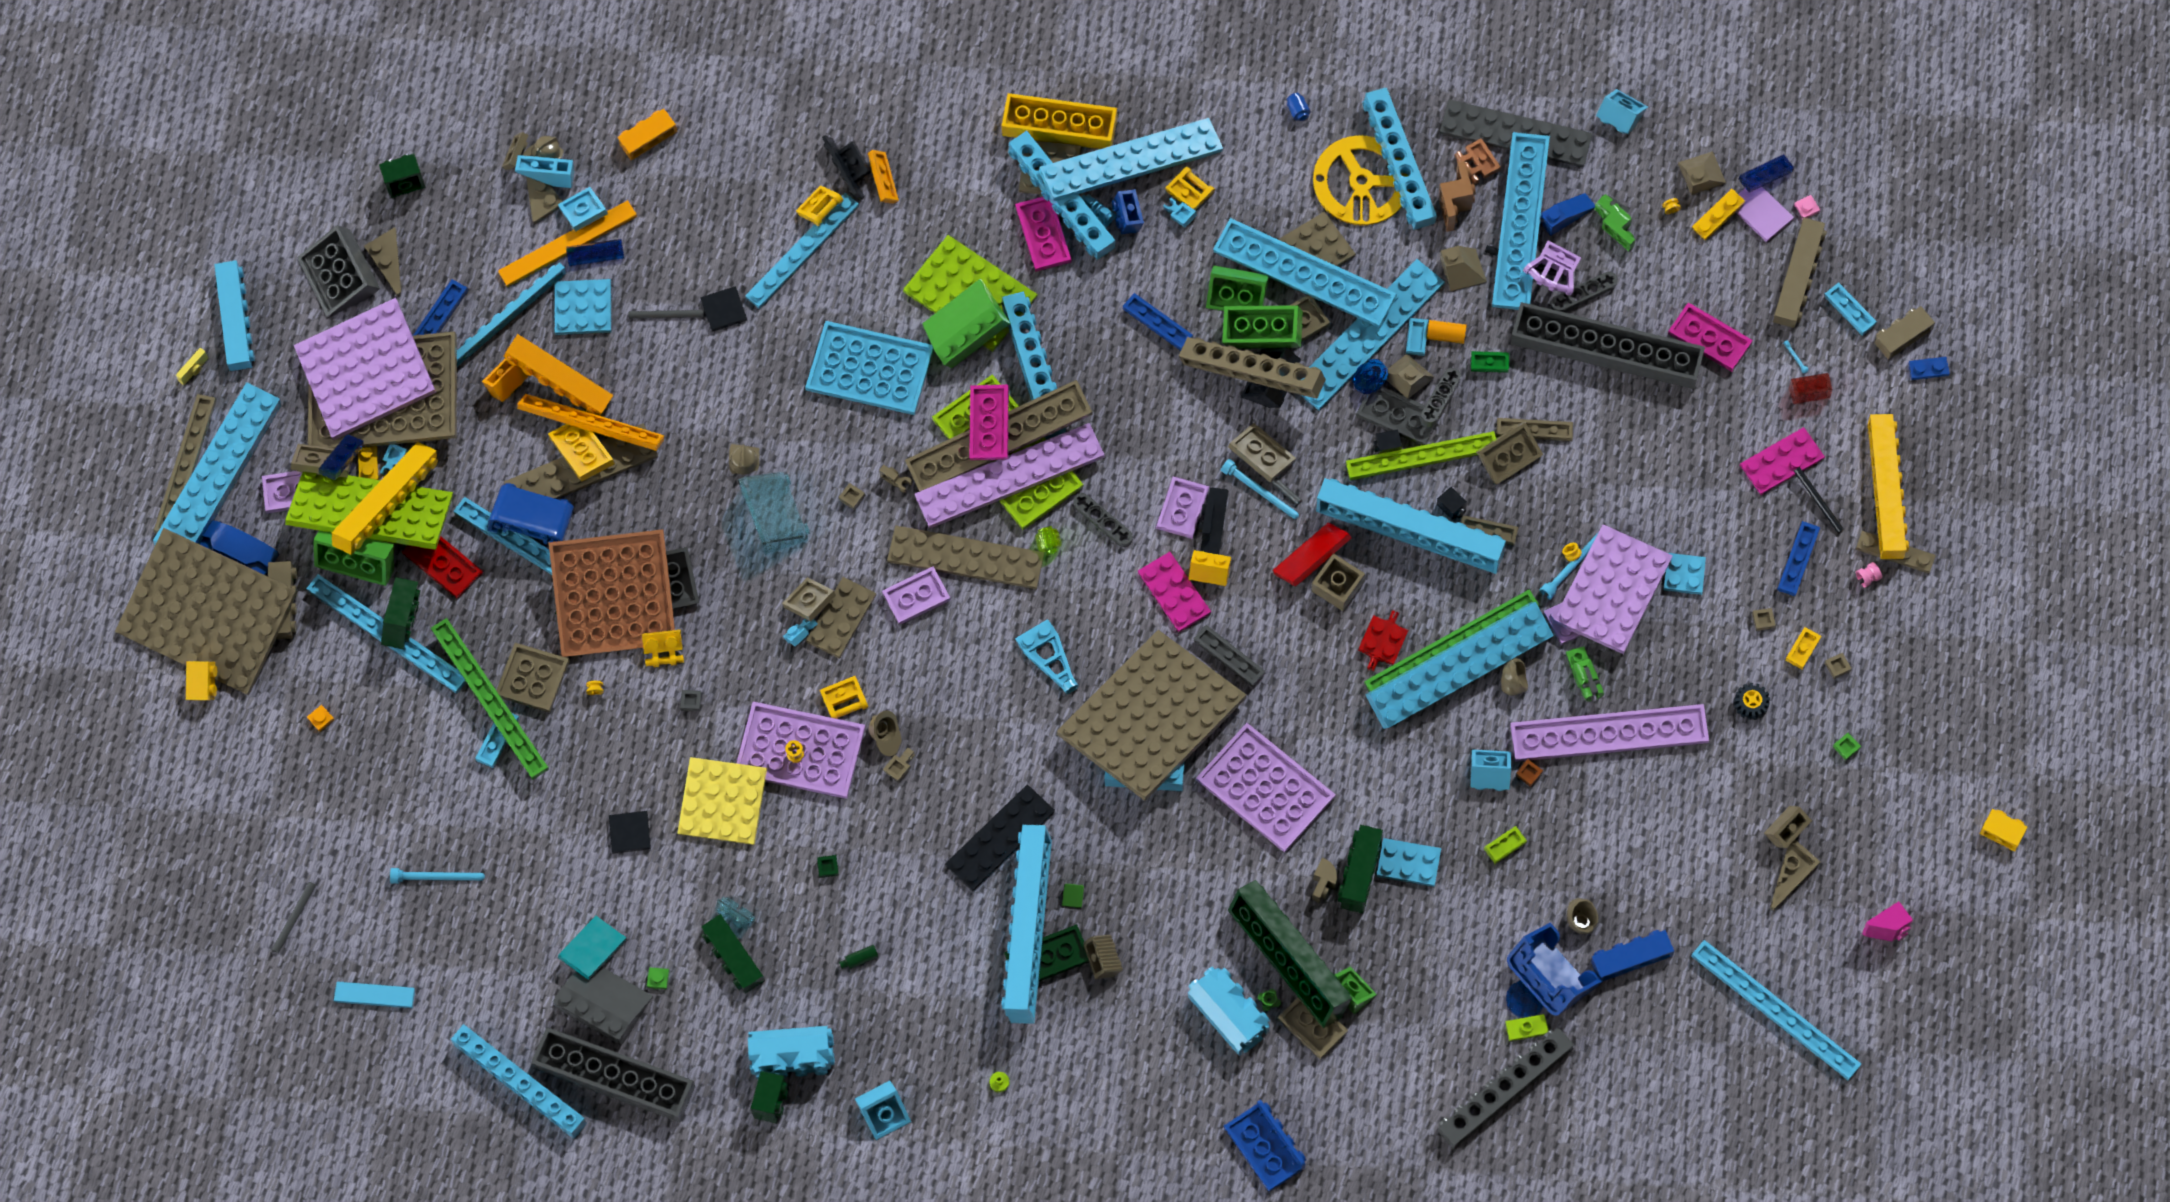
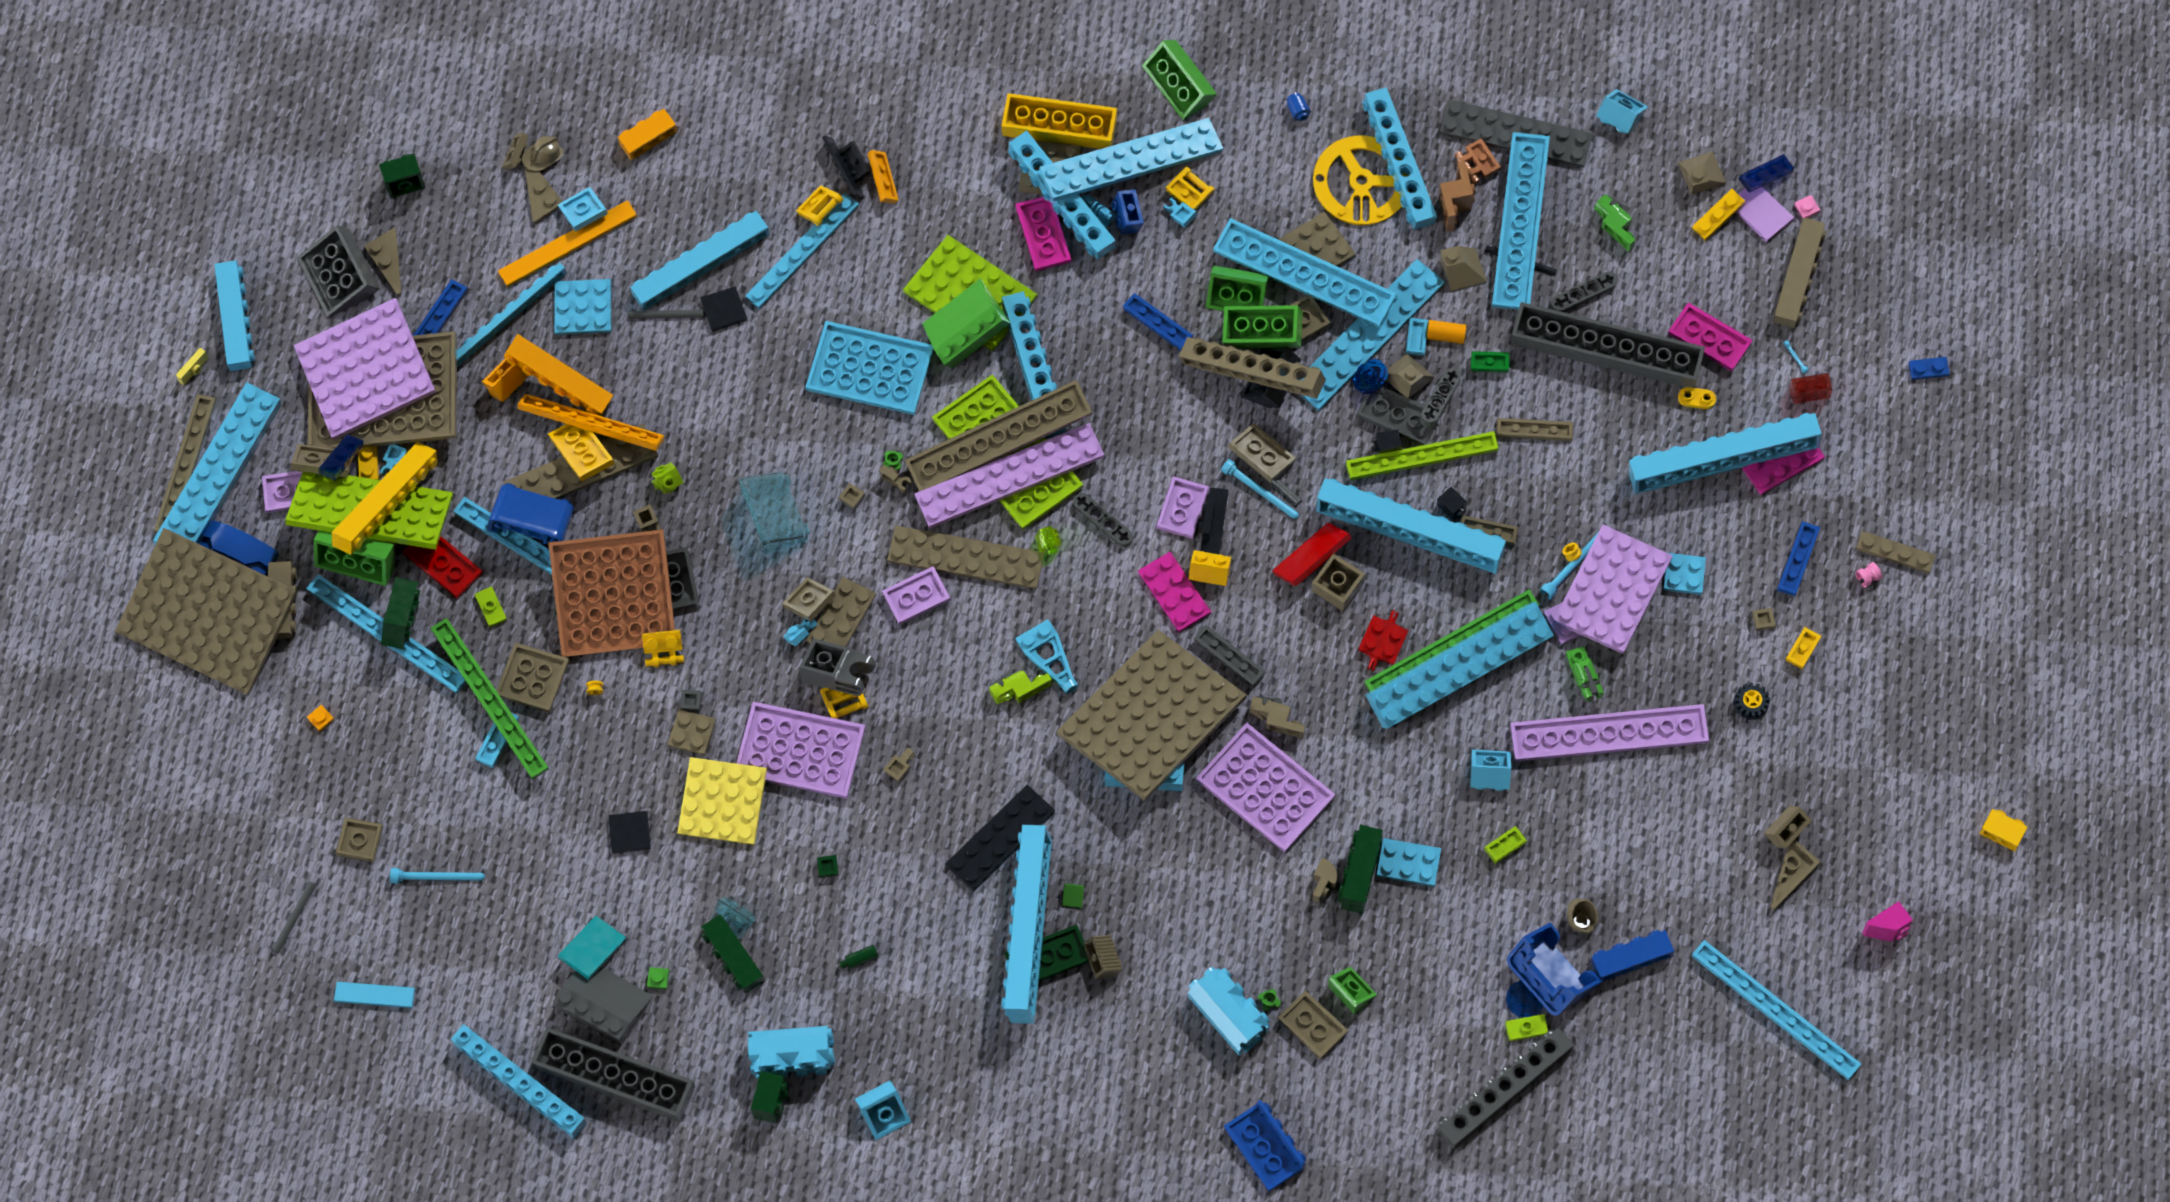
(200, 680): yellow brick -> none
(359, 839): none -> dark tan plate
(490, 607): none -> lime plate
(547, 170): medium azure slope -> none
(595, 252): clear blue plate -> none
(646, 519): none -> dark tan brick
(666, 478): none -> lime brick
(691, 732): none -> dark tan plate
(699, 260): none -> medium azure brick
(743, 459): dark tan piece -> none
(789, 750): yellow bush -> none
(835, 667): none -> dark grey brick
(885, 732): dark tan piece -> none
(897, 456): none -> bright green plate
(989, 422): dark pink plate -> none
(999, 1086): lime tile -> none
(1019, 686): none -> lime plate
(1178, 78): none -> bright green slope
(1276, 716): none -> dark tan plate
(1289, 953): dark green brick -> none
(1509, 453): dark tan plate -> none
(1514, 677): dark tan hair -> none
(1529, 773): dark orange plate -> none
(1558, 259): lavender plate -> none
(1565, 213): blue slope -> none
(1671, 206): yellow bush -> none
(1697, 398): none -> yellow plate
(1724, 453): none -> medium azure brick
(1818, 499): black bar -> none
(1838, 665): dark tan plate -> none
(1846, 746): bright green plate -> none
(1850, 309): medium azure plate -> none
(1887, 486): yellow brick -> none
(1904, 332): dark tan brick -> none

